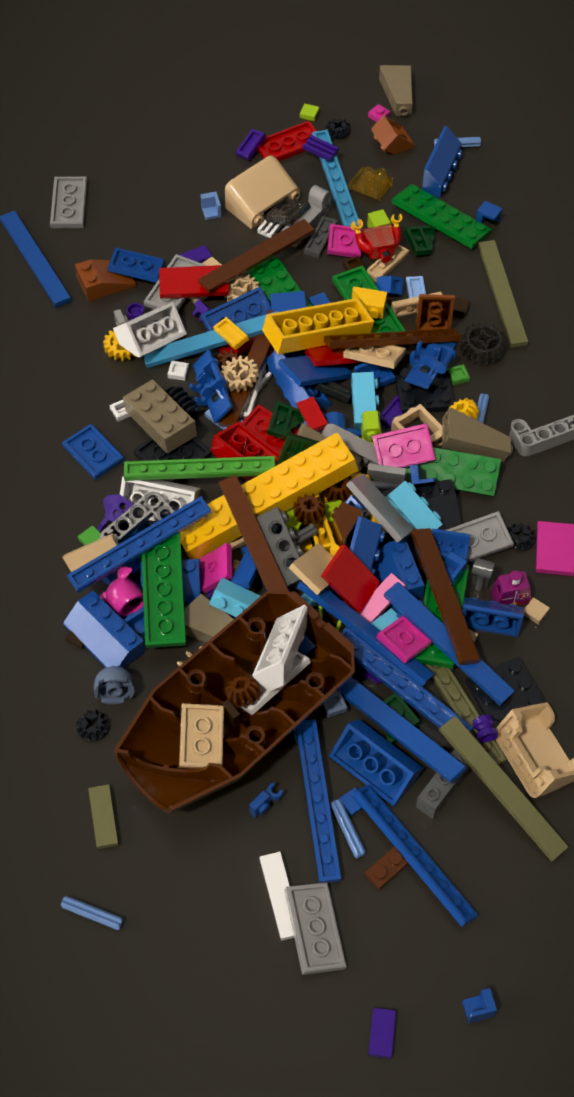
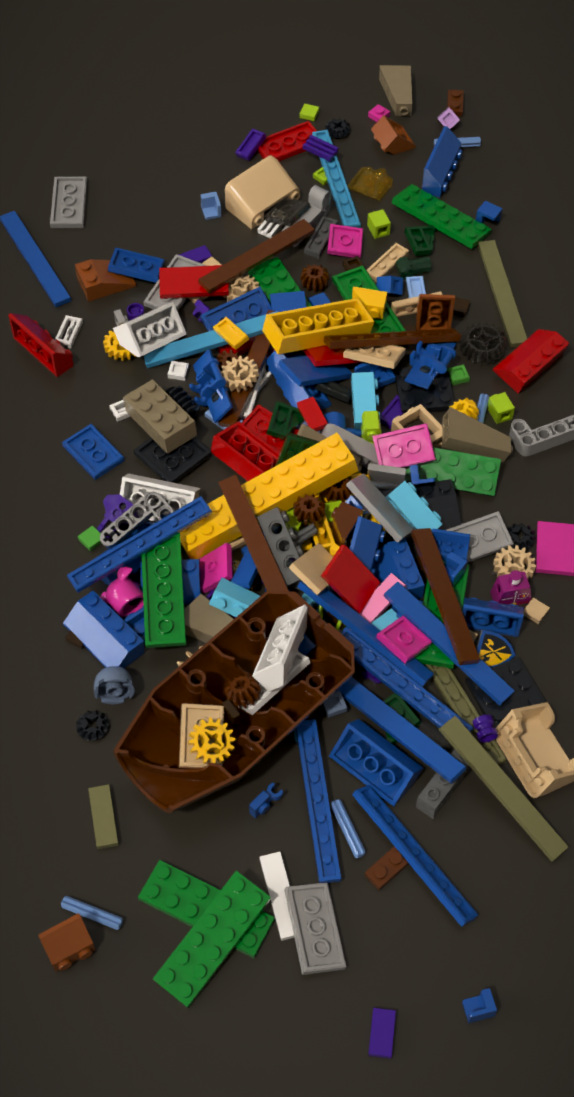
(40, 344): none -> red slope
(64, 342): none -> white tile
(67, 943): none -> dark orange slope
(85, 554): tan tile -> none
(189, 897): none -> green plate
(197, 468): bright green tile -> none
(205, 735): none -> yellow gear
(212, 939): none -> green plate
(314, 277): none -> reddish brown gear
(320, 176): none -> lime tile
(350, 803): blue tile -> none
(378, 241): red torso -> none
(409, 267): none -> clear green piece
(448, 118): none -> lavender panel
(455, 101): none -> reddish brown plate
(482, 573): dark grey piece -> none
(493, 648): none -> shield
(500, 407): none -> lime brick
(514, 560): none -> tan gear
(531, 358): none -> red slope

